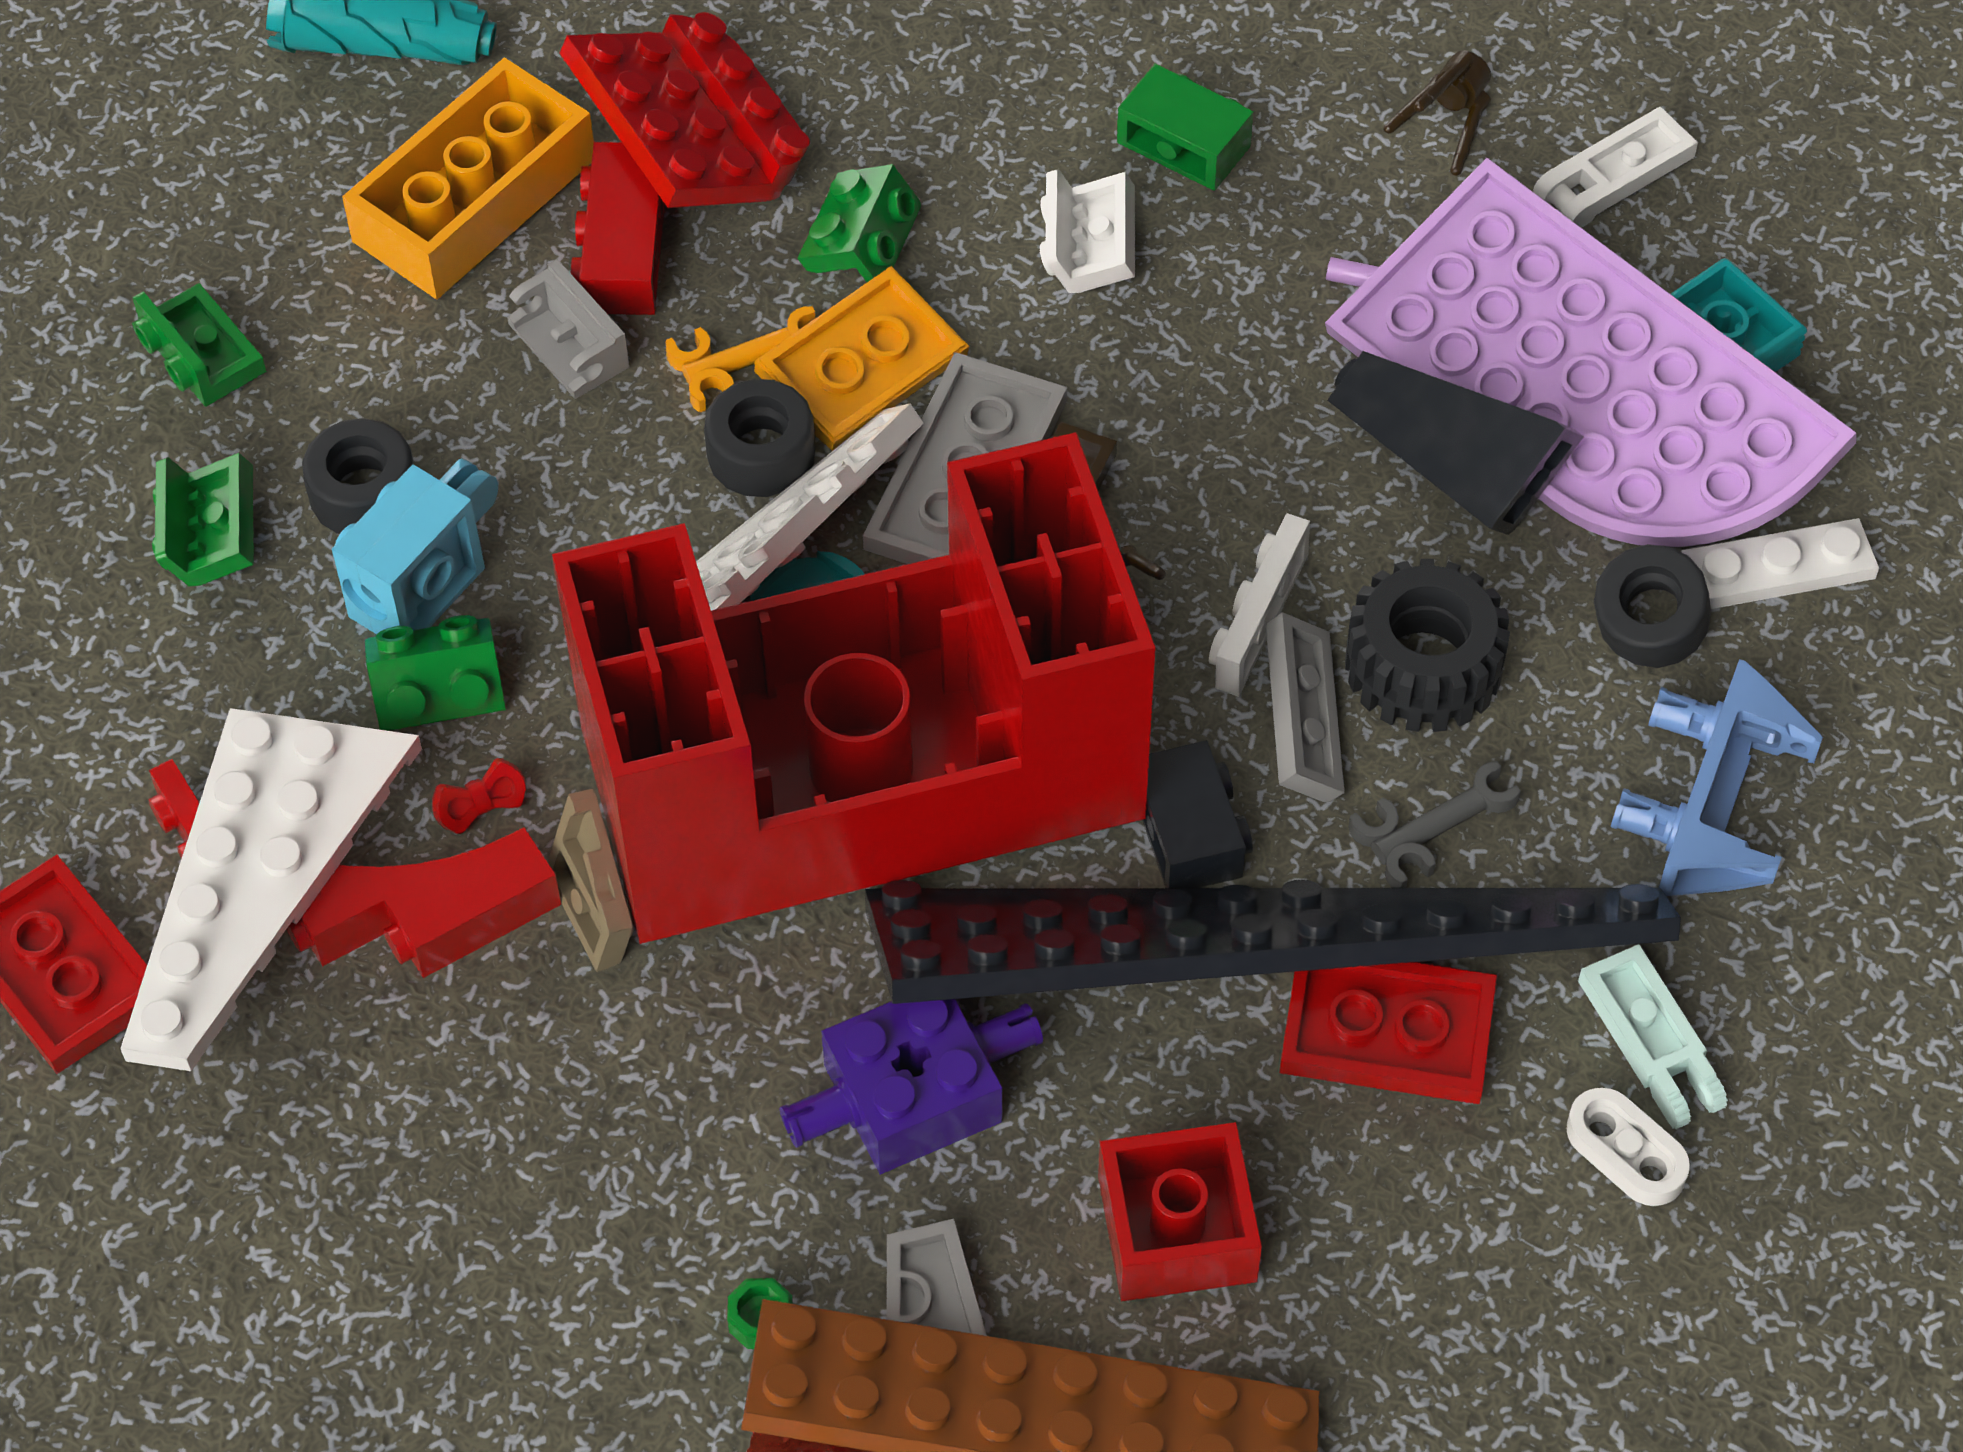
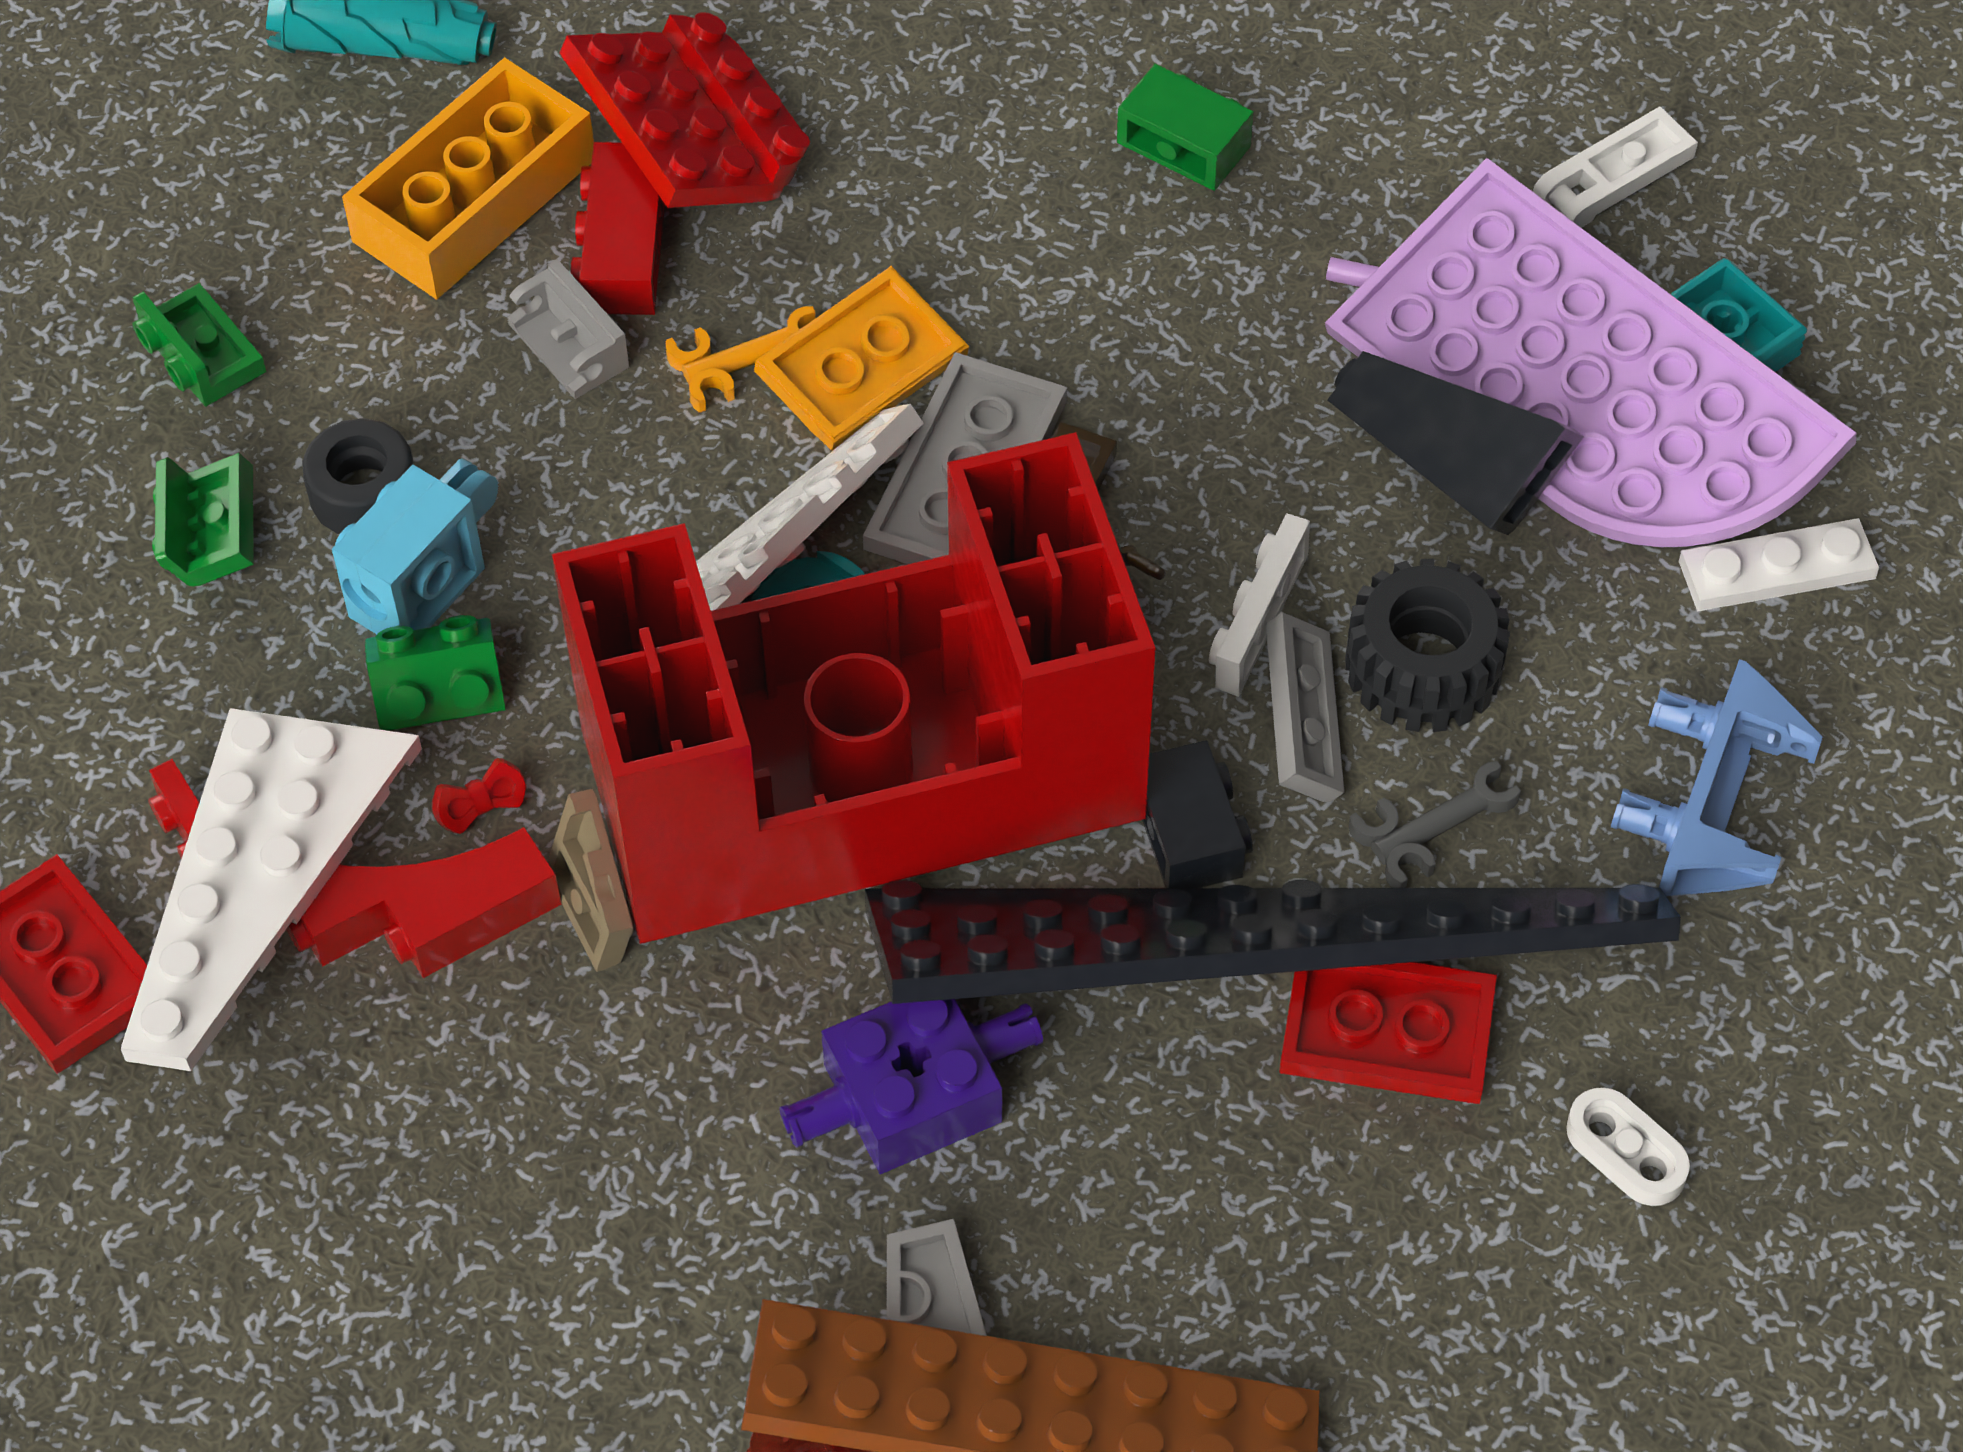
(746, 1303): green tile -> none
(754, 467): black tyre -> none
(861, 222): green bracket -> none
(1089, 231): white bracket -> none
(1179, 1211): red brick -> none
(1455, 87): dark brown plant -> none
(1644, 570): black tyre -> none
(1652, 1032): light aqua hinge -> none

